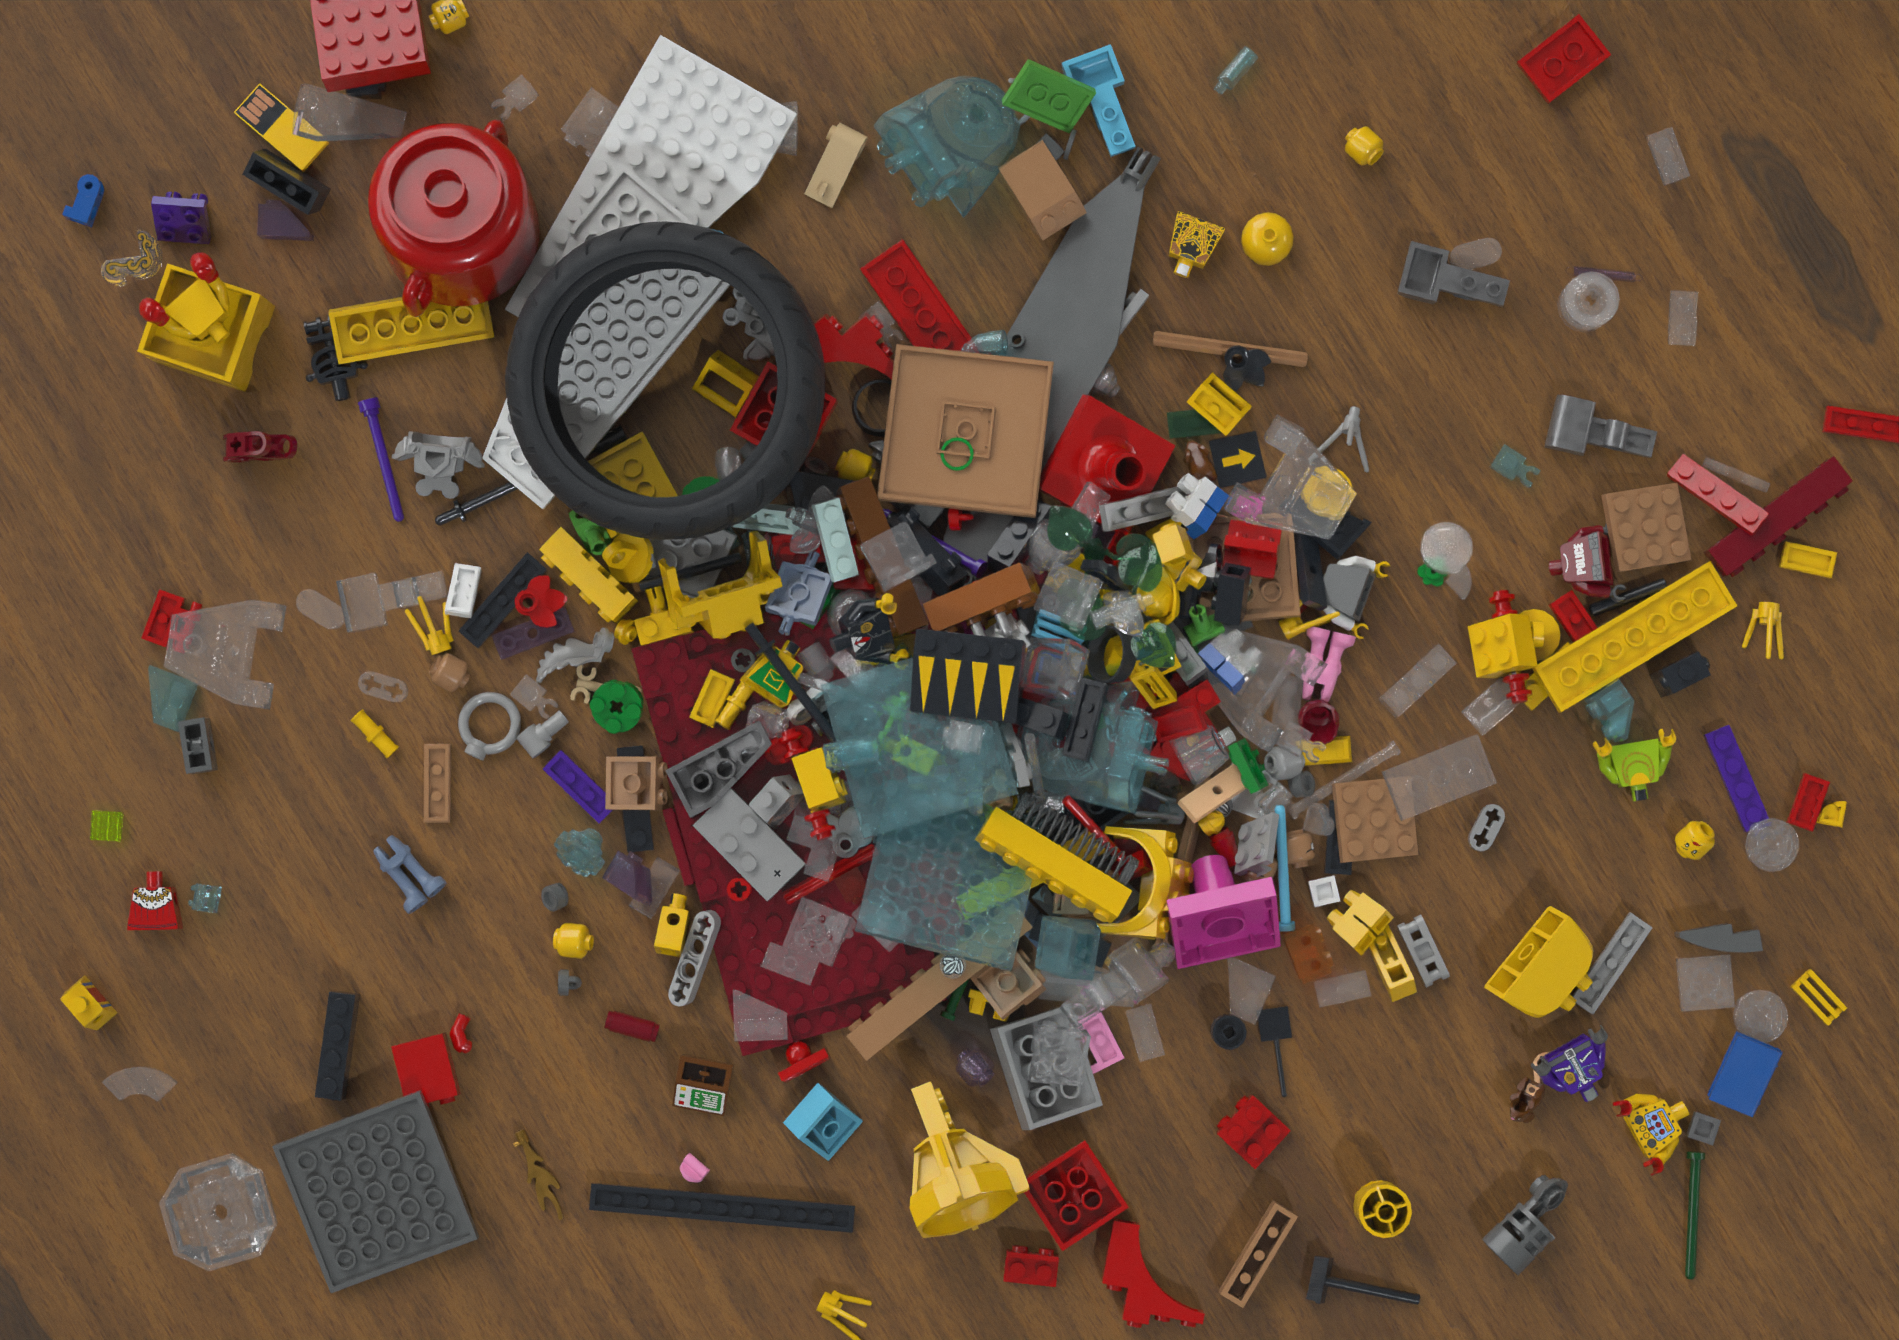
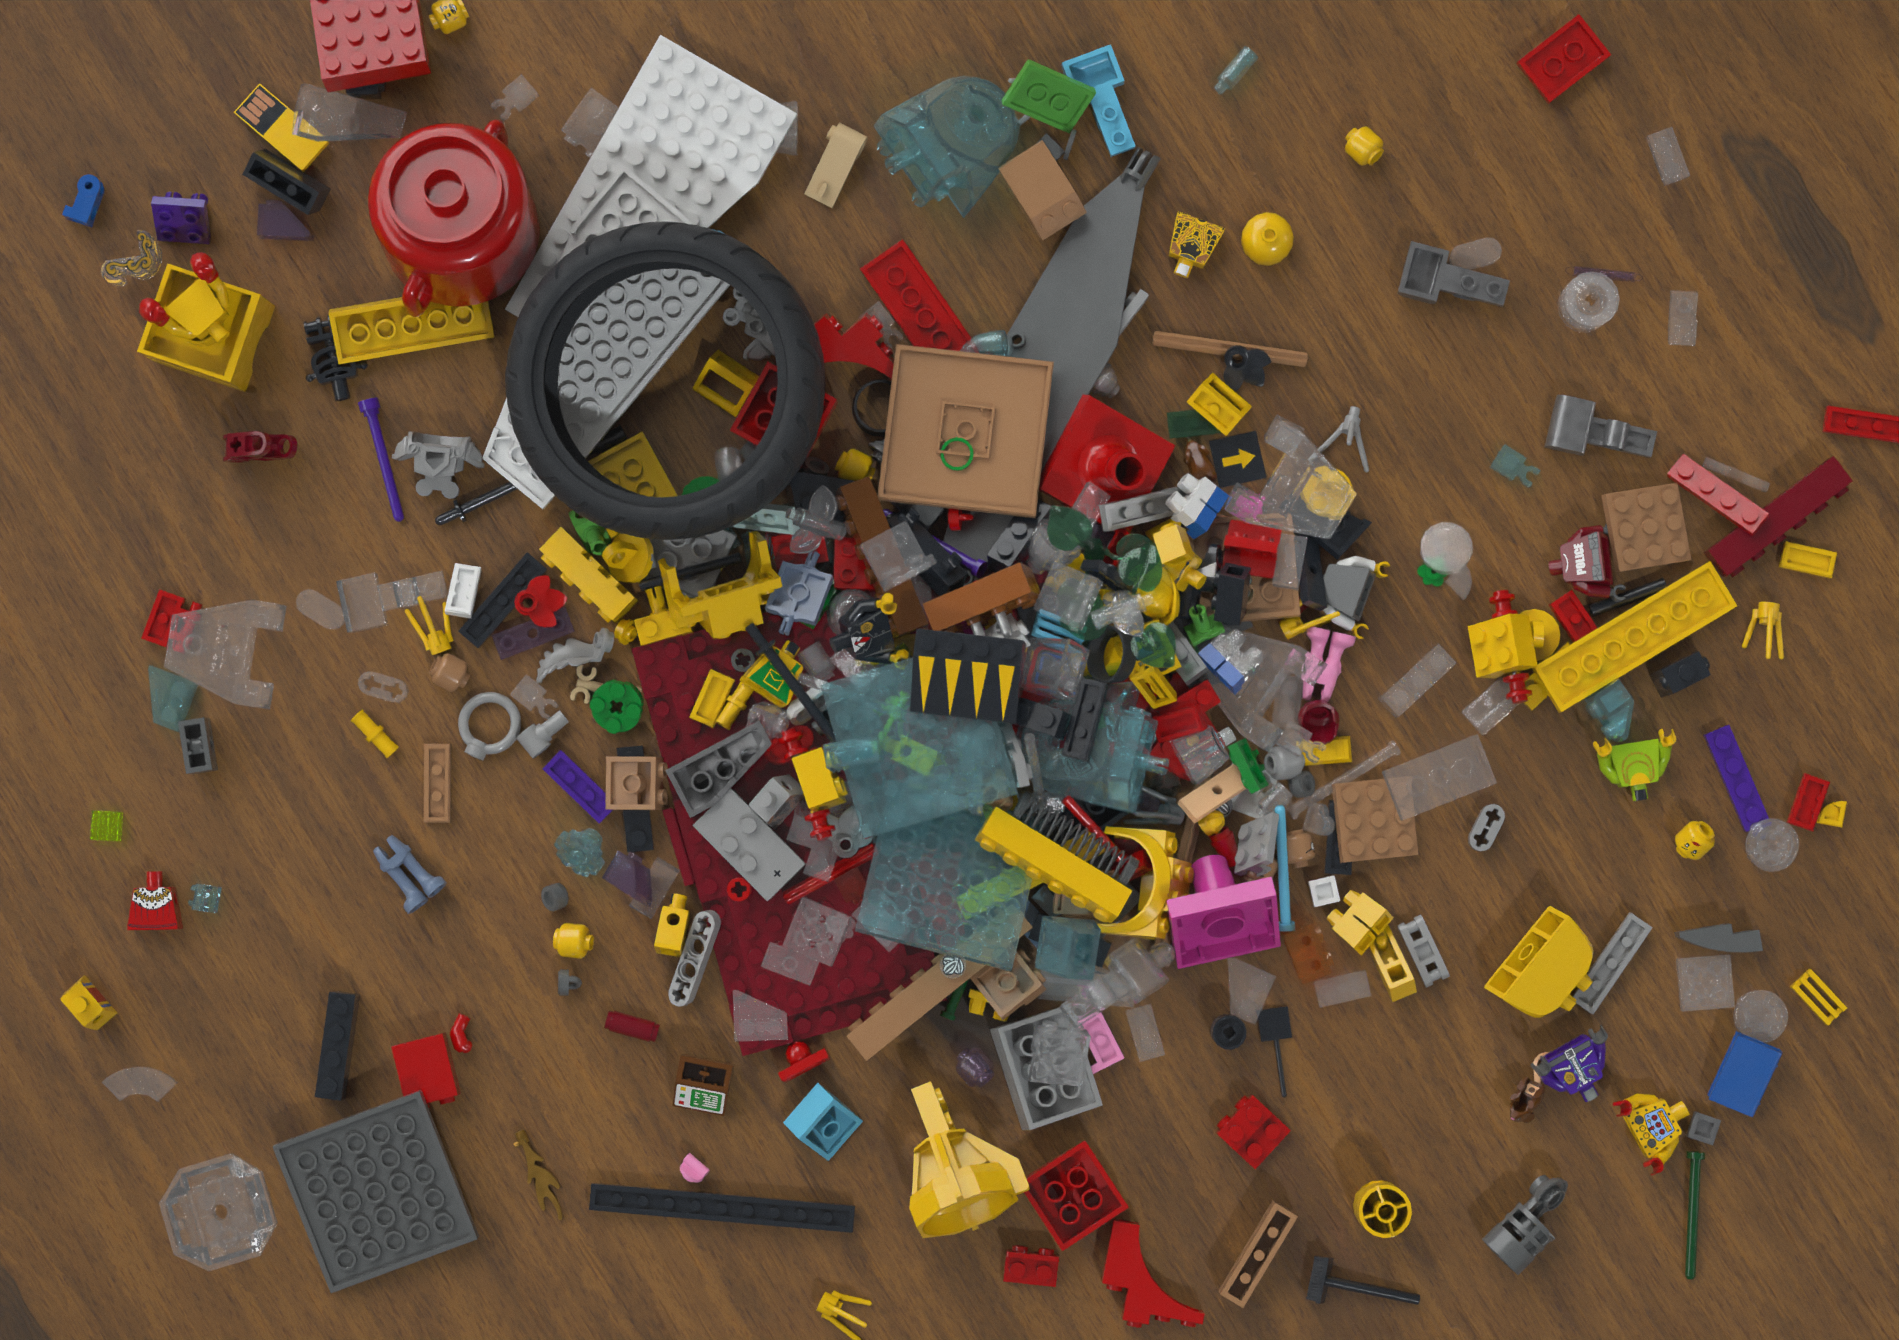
(835, 539): light aqua plate -> none
(963, 736): clear brick -> none
(1289, 561): none -> clear plate

